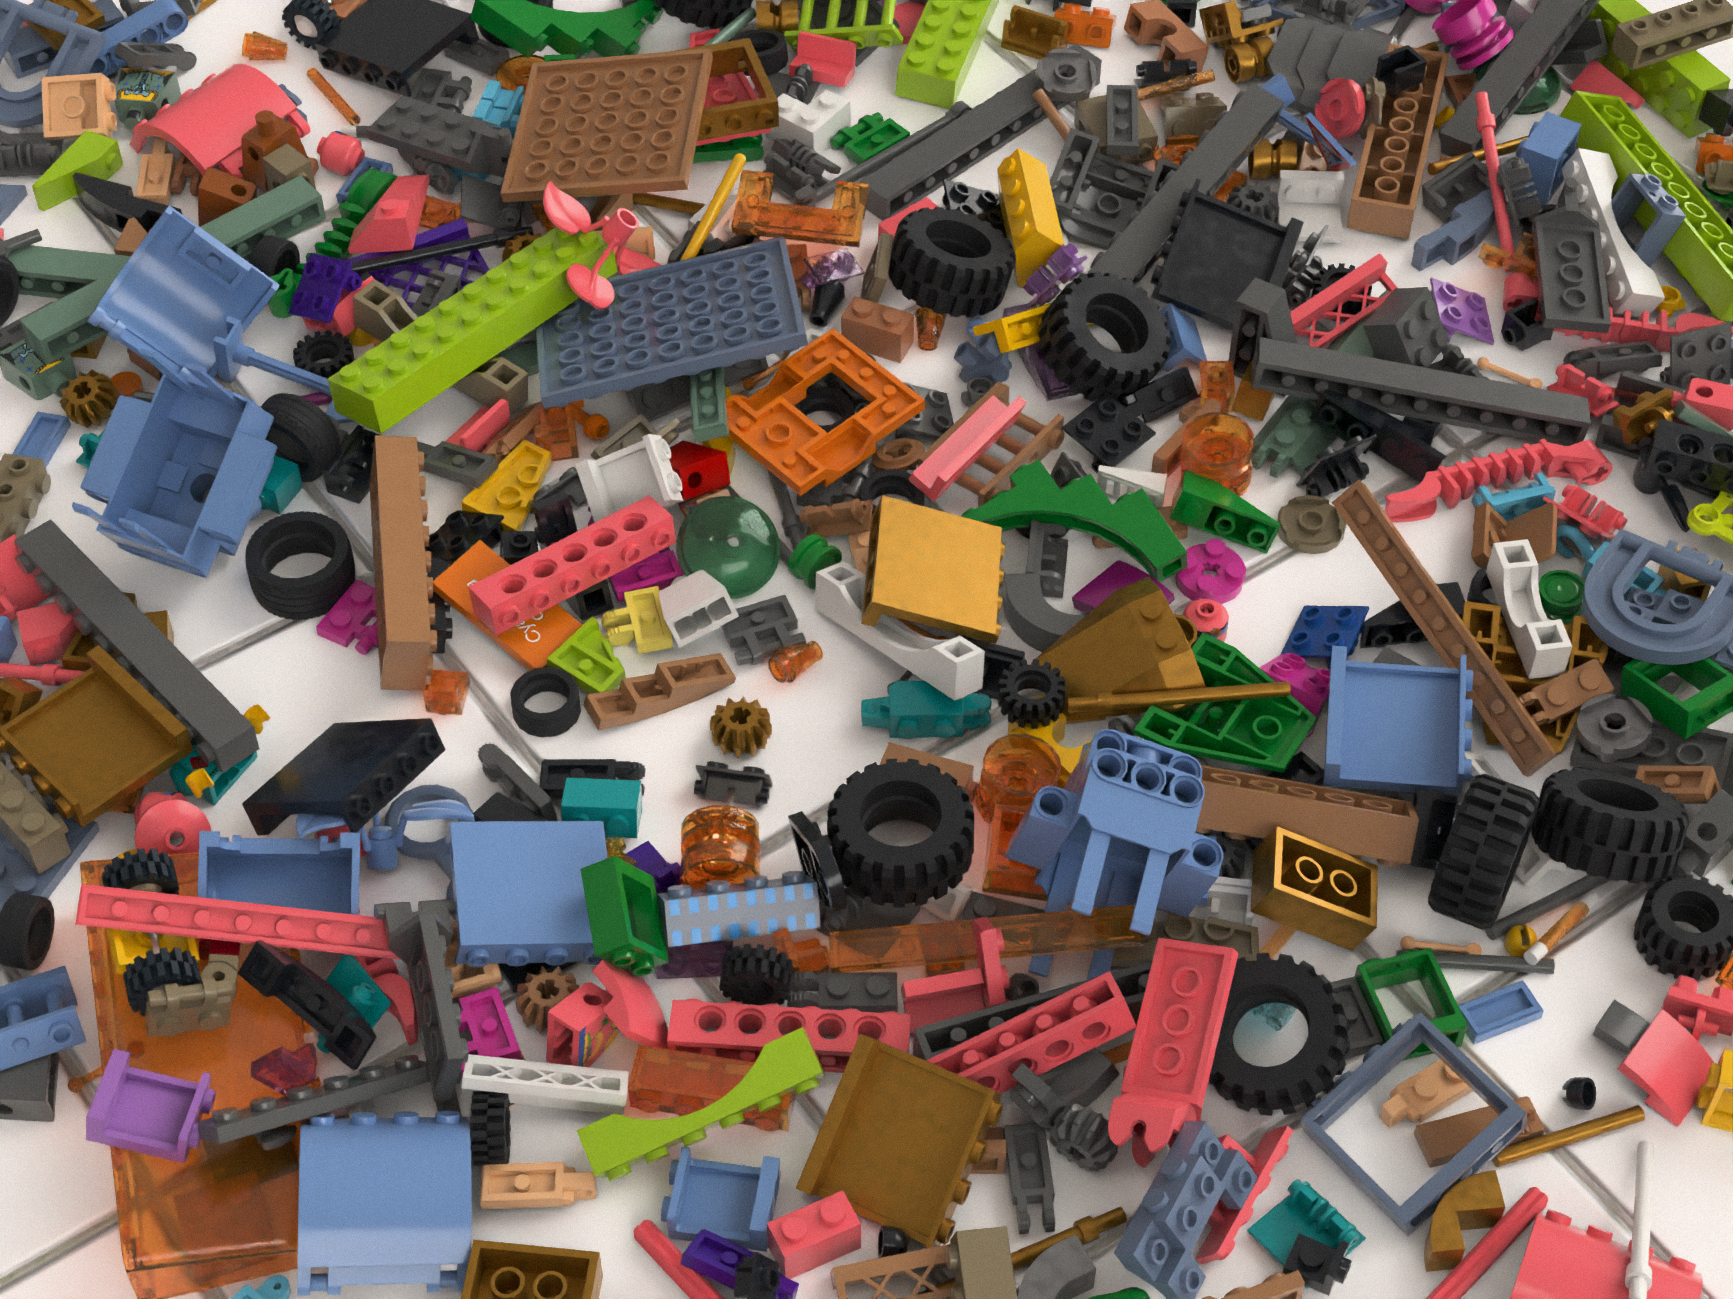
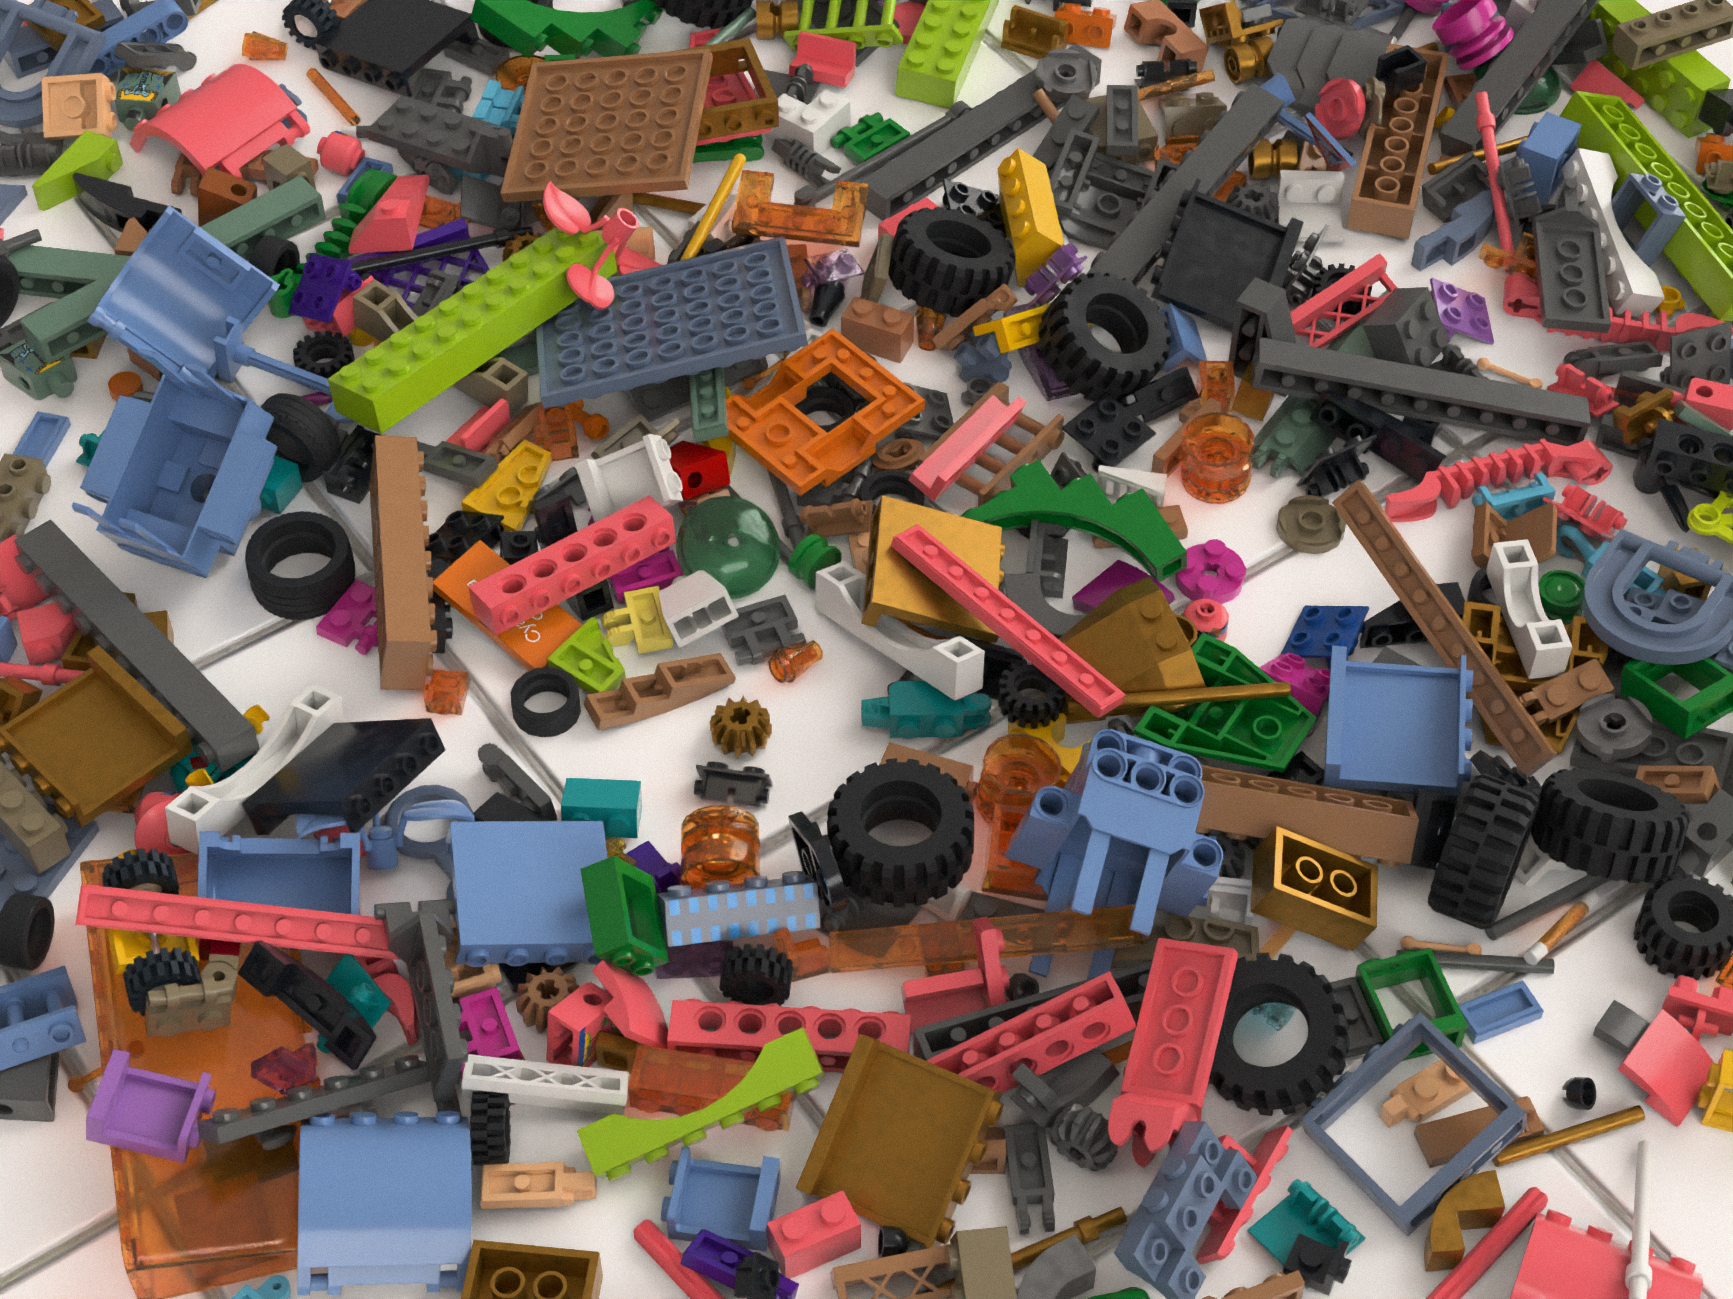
(89, 398): pearl gold gear -> none
(156, 174): light nougat hinge -> none
(220, 804): none -> white arch
(263, 139): dark orange torso -> none
(555, 772): black hinge -> none
(616, 1051): none -> pearl gold plate
(770, 48): black tyre -> none
(787, 179): dark grey hinge -> none
(843, 991): dark grey hinge -> none
(980, 313): none -> medium nougat hinge
(1008, 621): none -> coral tile
(1077, 115): none -> dark grey plate
(1222, 513): green slope -> none
(1500, 769): none -> black hinge
(1513, 940): yellow hinge -> none
(1522, 329): black window -> none

